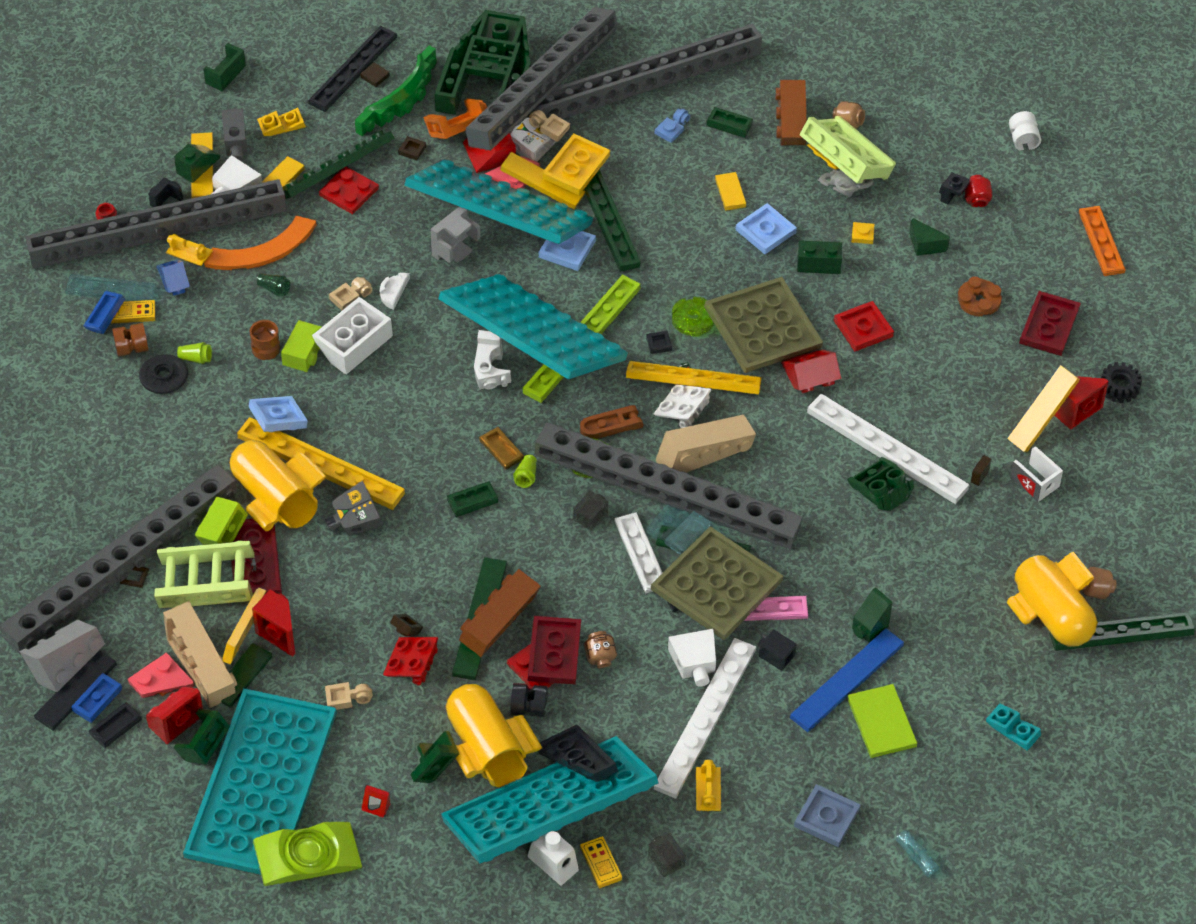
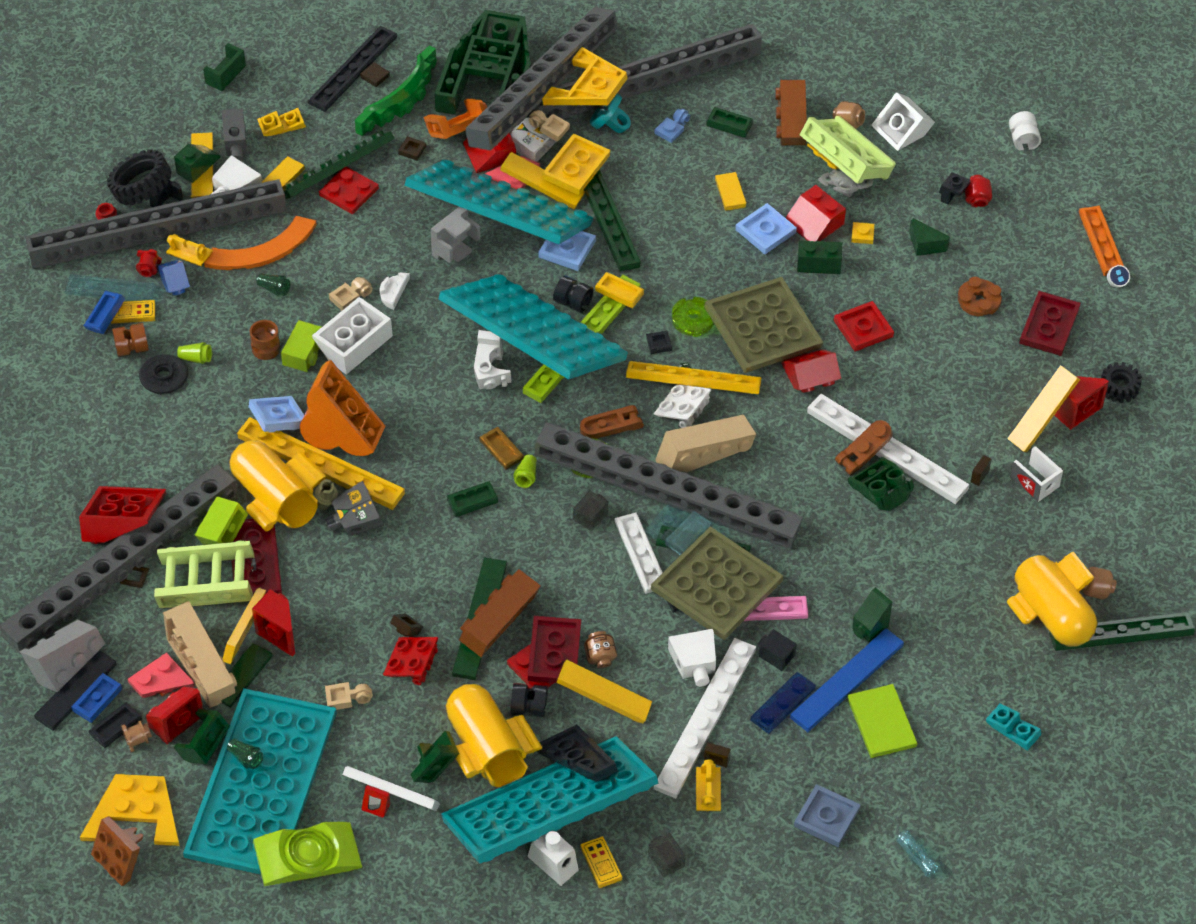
(116, 849): none -> dark orange plate
(117, 512): none -> red slope
(134, 166): none -> black tyre
(136, 734): none -> medium nougat brick
(136, 800): none -> yellow wing
(148, 262): none -> red brick
(246, 754): none -> clear green cone
(326, 494): none -> olive arm
(339, 415): none -> orange brick
(391, 788): none -> white tile
(570, 292): none -> black wheel
(594, 87): none -> yellow wing
(604, 692): none -> yellow tile
(608, 115): none -> teal tile
(619, 290): none -> yellow tile
(718, 754): none -> dark brown tile
(782, 702): none -> clear blue plate
(816, 214): none -> slope
(865, 446): none -> dark orange plate
(902, 122): none -> white slope
(1118, 276): none -> tile

